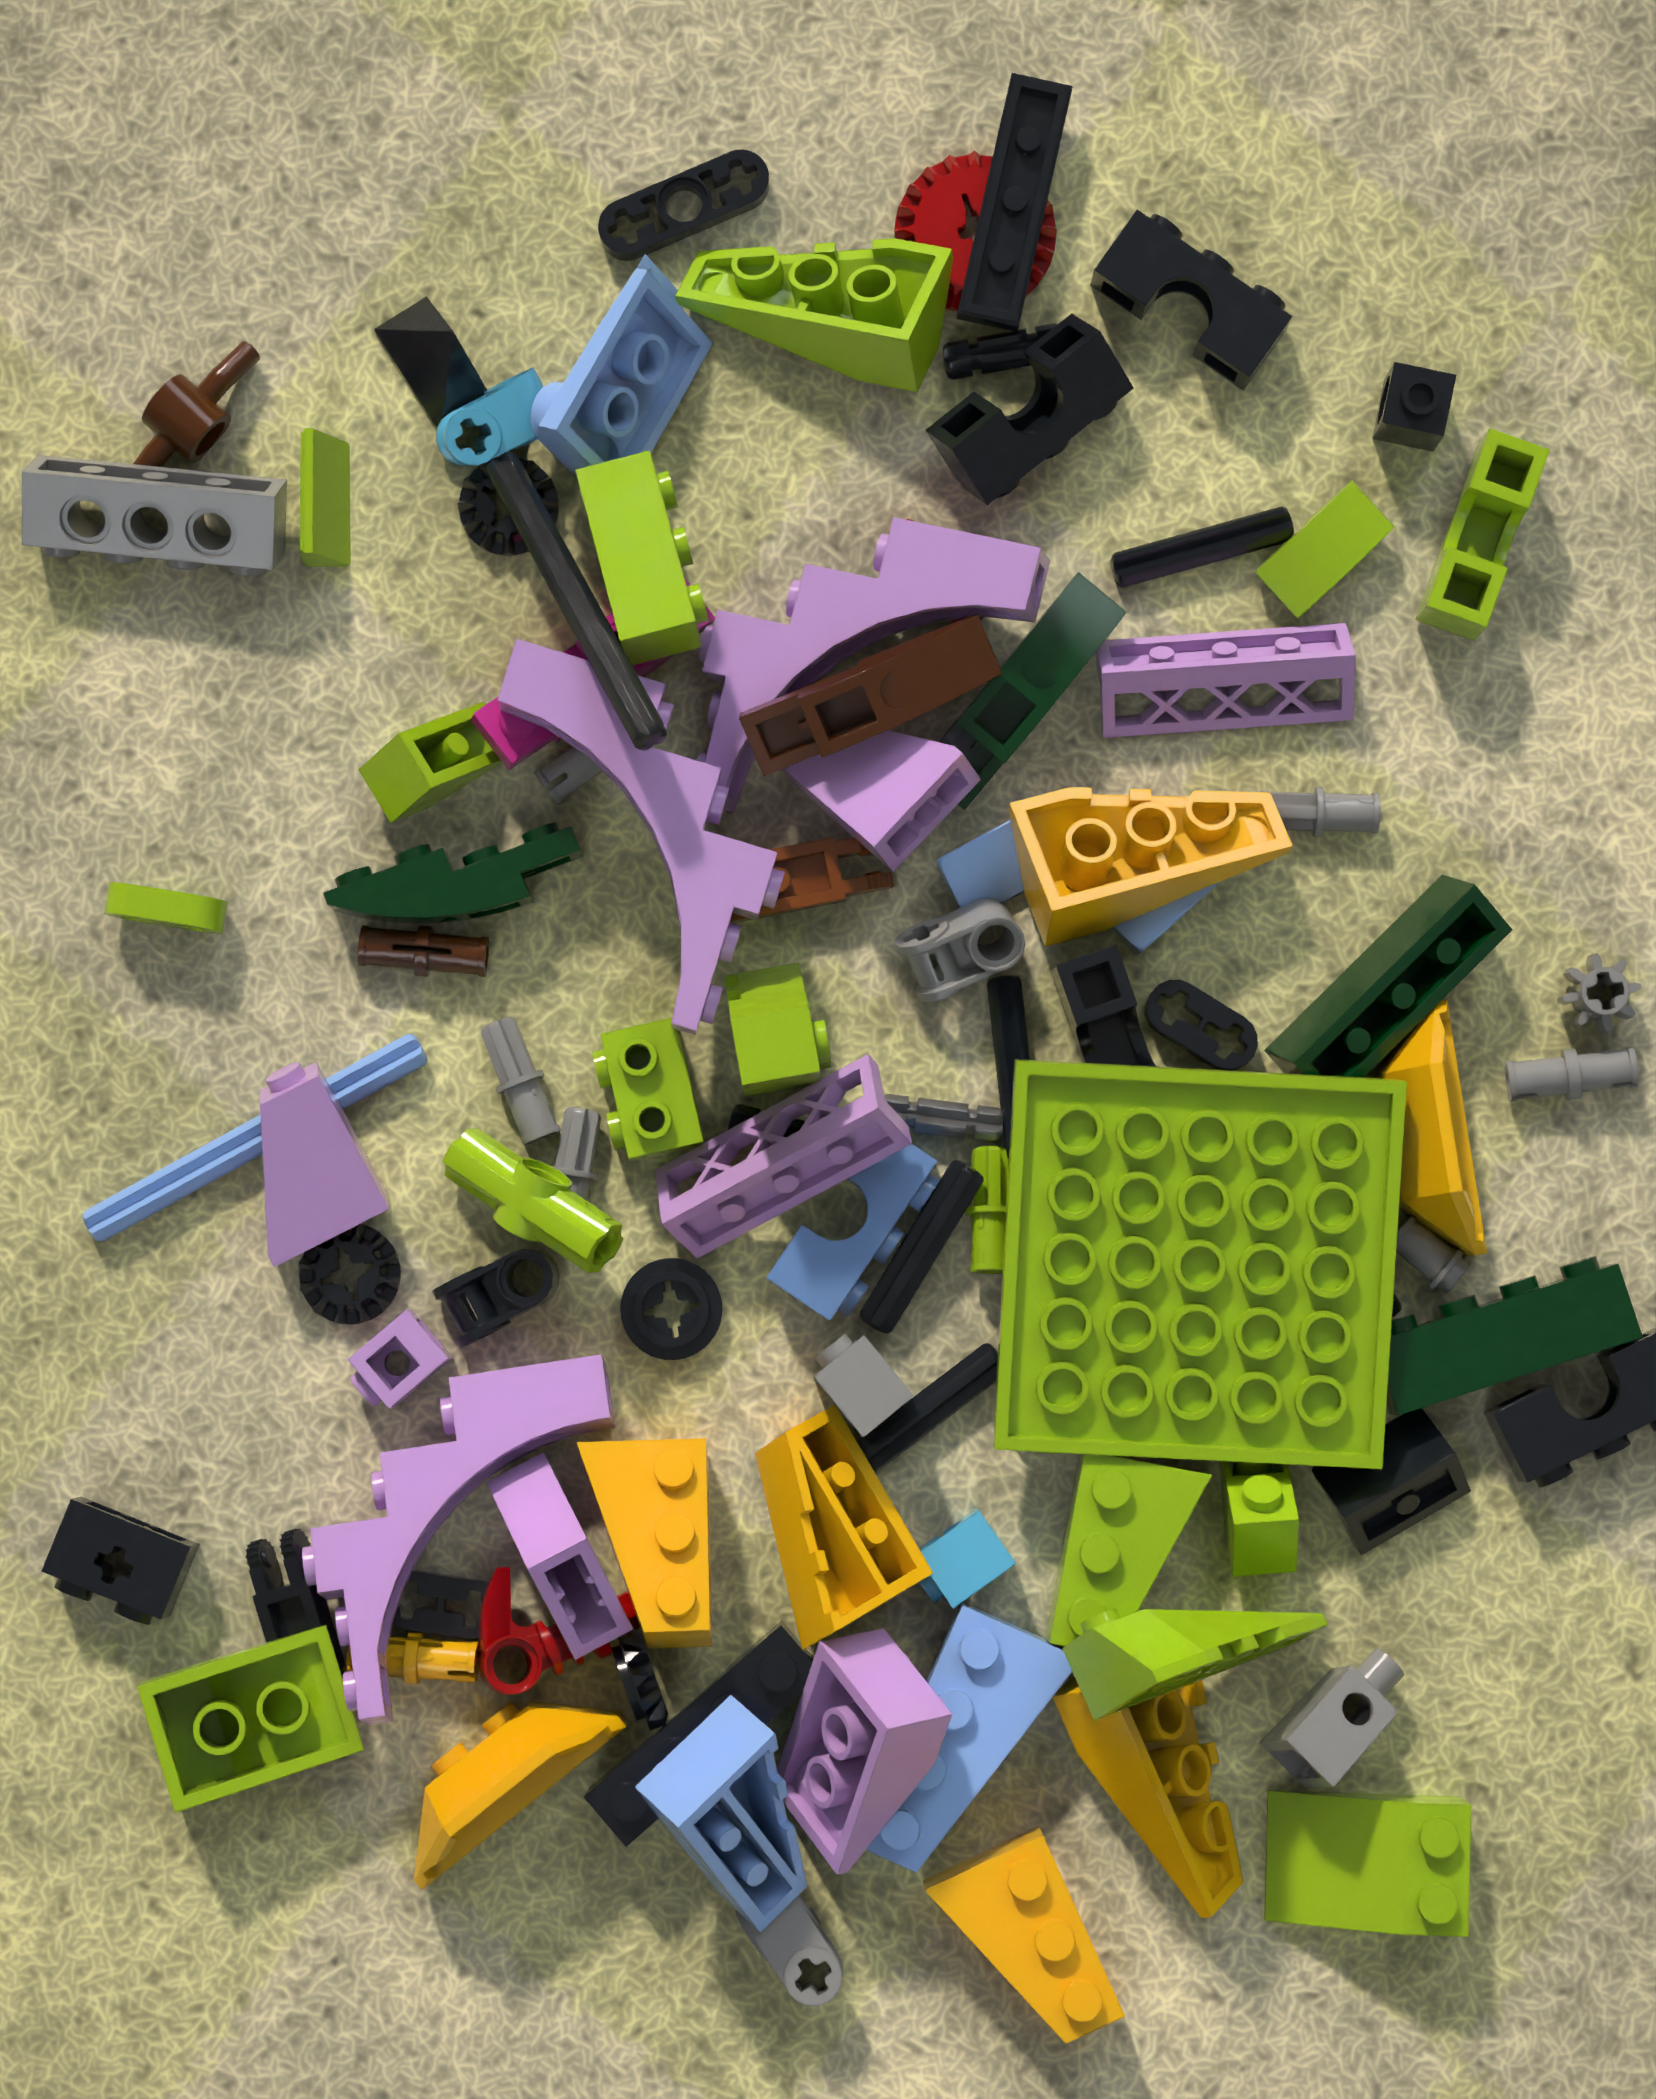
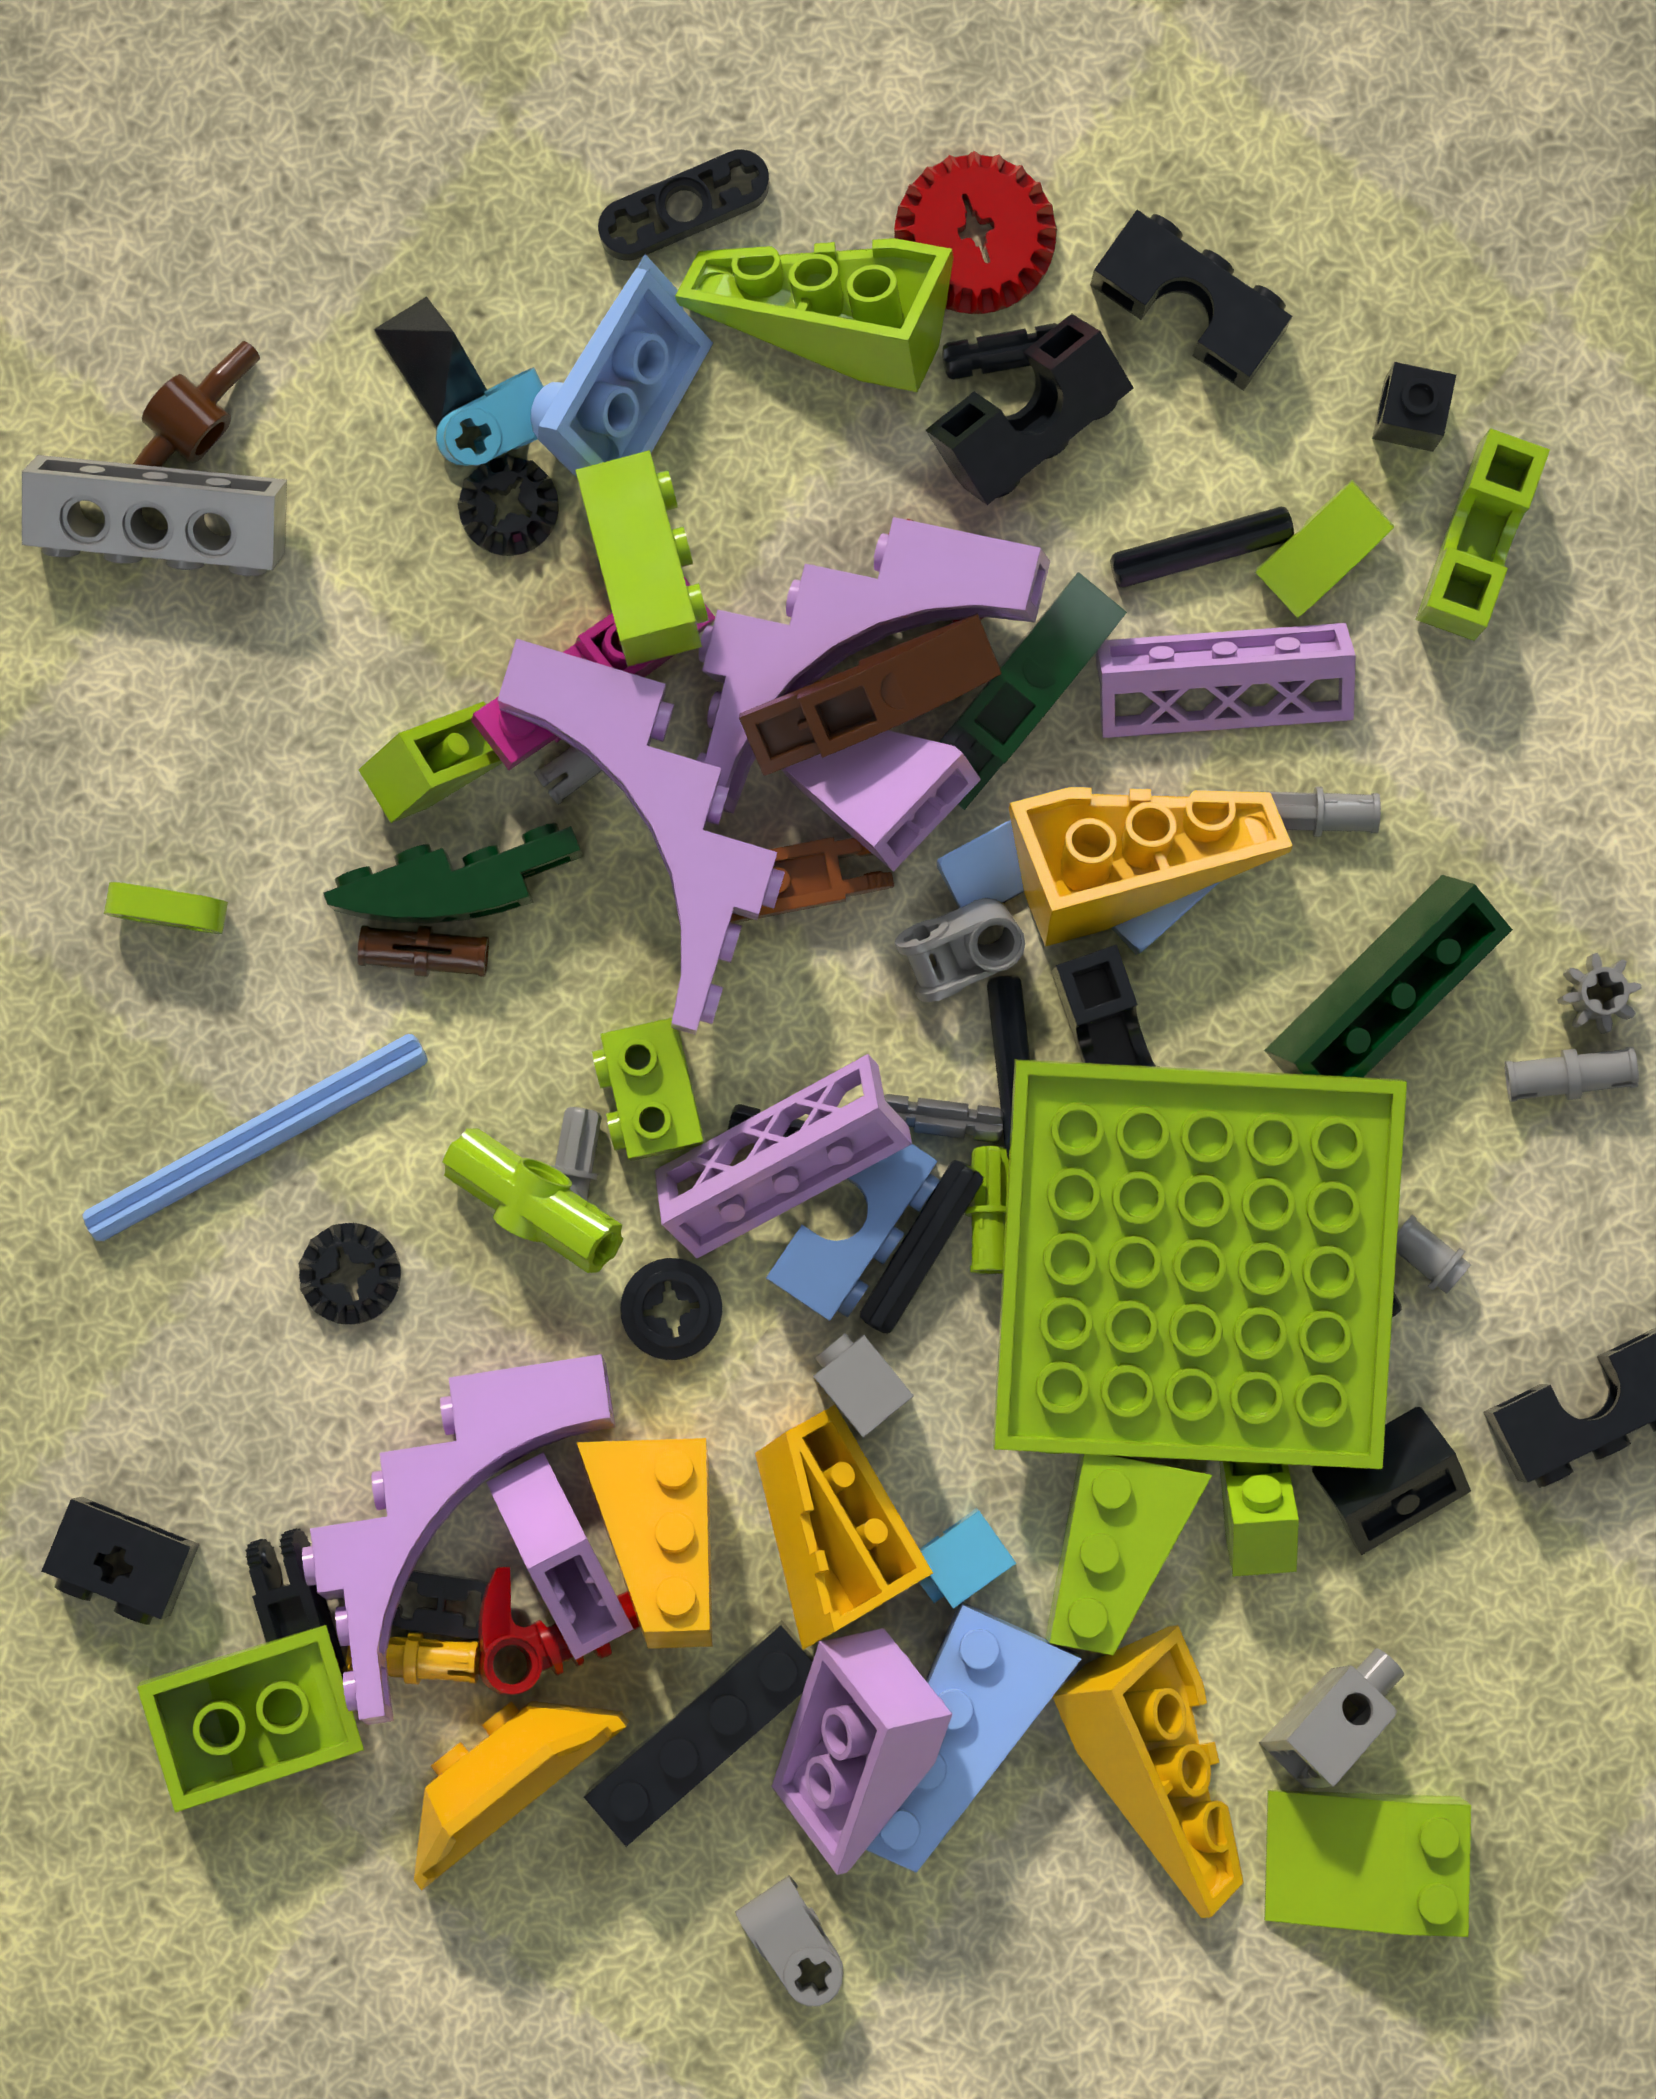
(312, 1164): lavender slope -> none
(324, 500): lime slope -> none
(403, 1334): lavender brick -> none
(494, 1295): black piece -> none
(519, 1080): light grey axle -> none
(577, 602): black axle -> none
(639, 1680): black gear -> none
(729, 1811): light blue wedge -> none
(774, 1030): lime wedge -> none
(930, 1407): black axle -> none
(1014, 202): black tile -> none
(1030, 1930): yellow wedge -> none
(1163, 1650): lime wedge -> none
(1211, 1013): black beam -> none
(1436, 1154): yellow wedge -> none
(1508, 1336): dark green brick -> none

